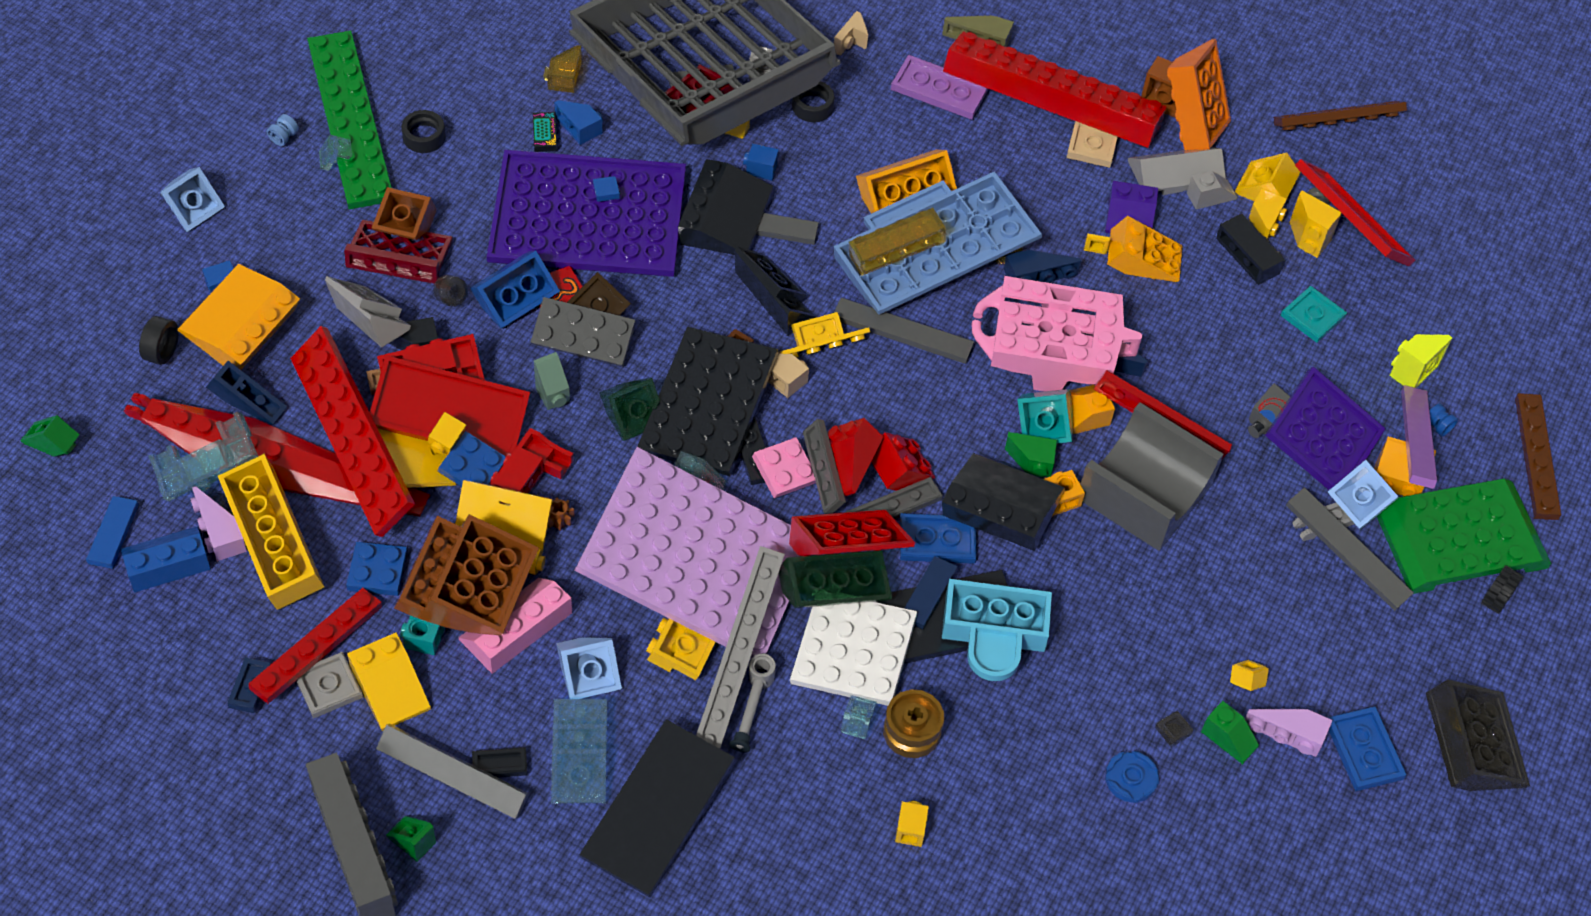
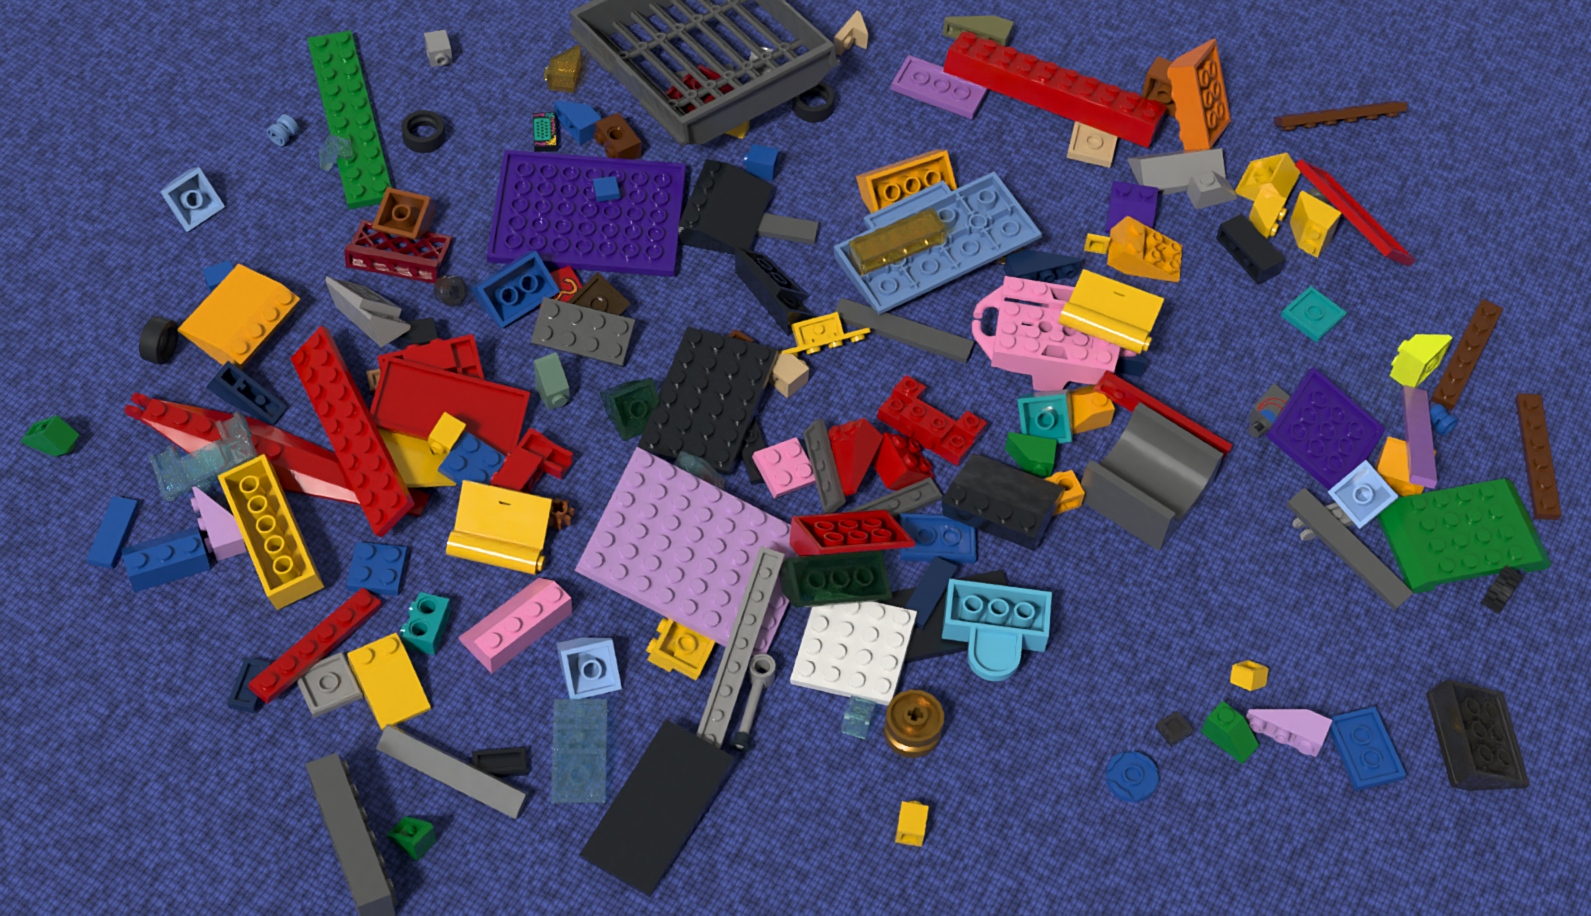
(438, 48): none -> light grey brick
(467, 576): dark orange slope -> none
(617, 138): none -> reddish brown brick
(929, 426): none -> red bracket
(1111, 312): none -> yellow door
(1466, 354): none -> reddish brown plate

